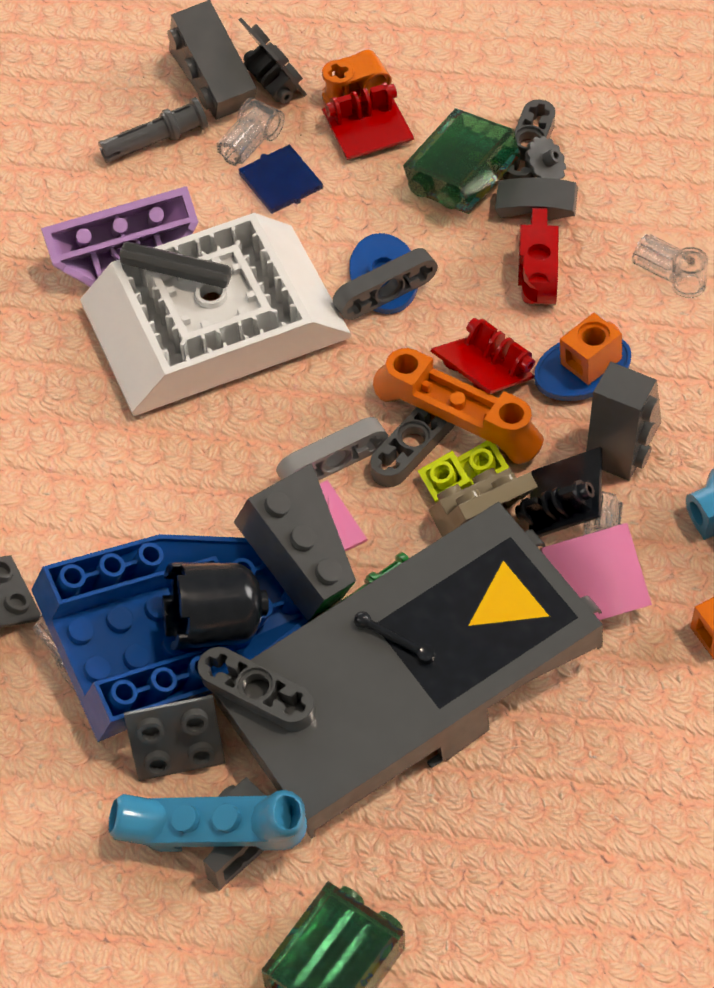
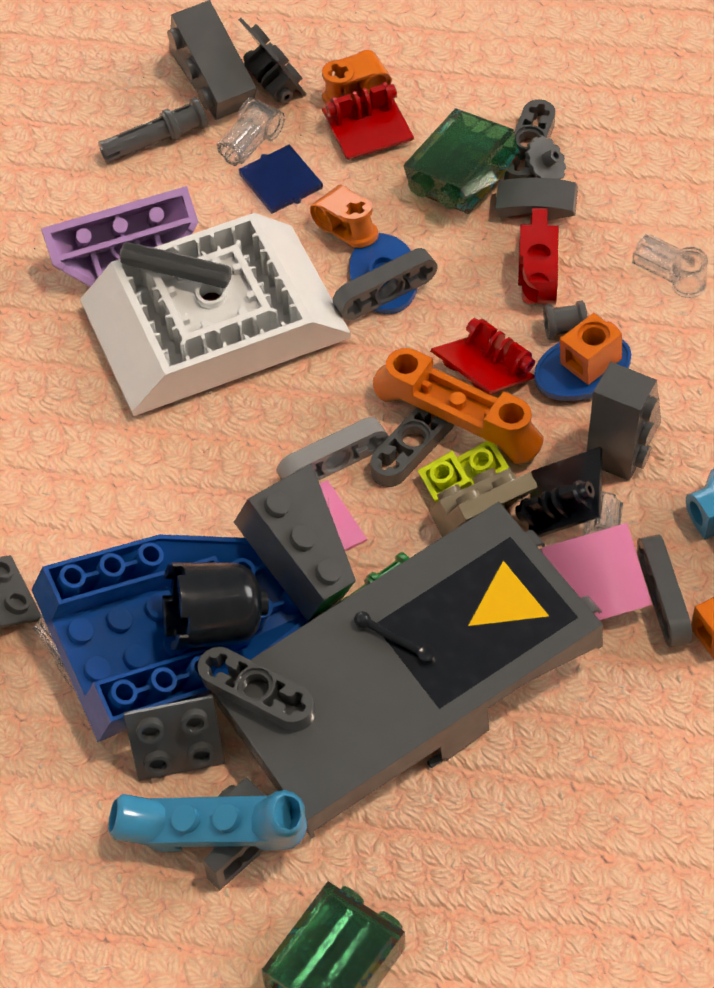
(345, 216): none -> orange piece
(563, 319): none -> dark grey bush
(664, 590): none -> dark grey beam

